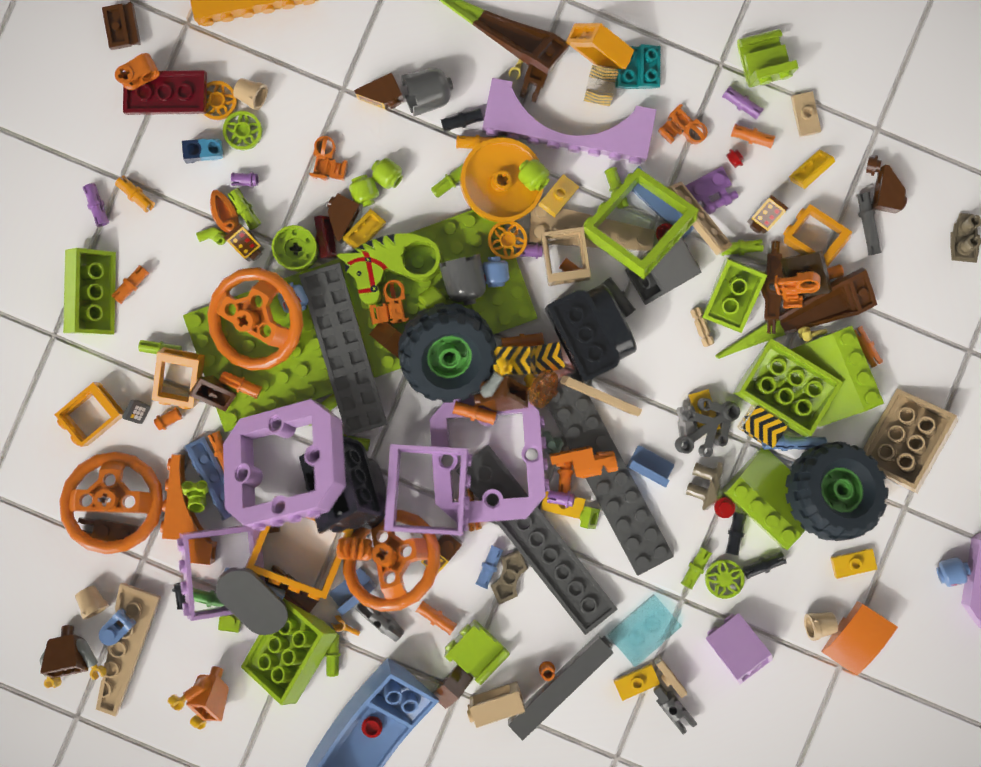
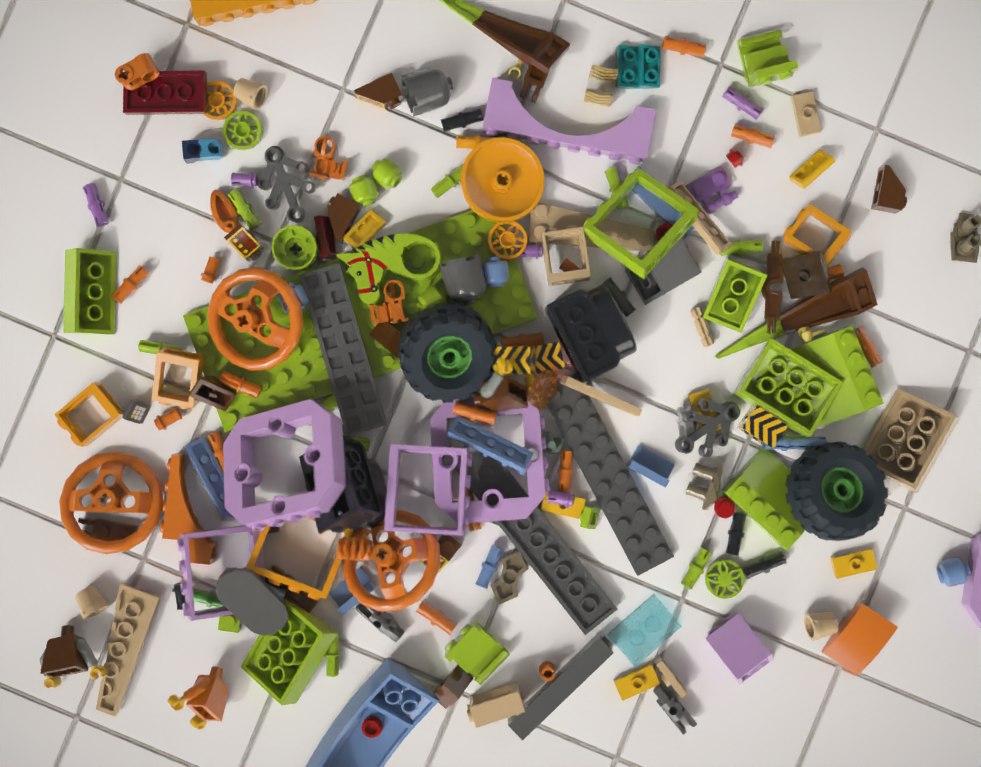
(112, 632): medium blue plate -> none
(121, 26): reddish brown plate -> none
(134, 193): light orange pin -> none
(196, 495): lime plate -> none
(211, 270): none -> orange pin
(212, 233): lime arm -> none
(283, 182): none -> dark grey plant
(342, 626): light orange hand -> none
(490, 444): none -> medium blue hinge
(534, 175): lime head -> none
(558, 195): yellow plate -> none
(584, 462): orange plate -> none
(600, 45): light orange window -> none
(679, 122): orange piece -> none
(683, 46): none -> orange pin
(766, 215): slope -> none
(791, 287): orange piece -> none
(868, 221): dark grey pin -> none
(873, 165): reddish brown plate -> none

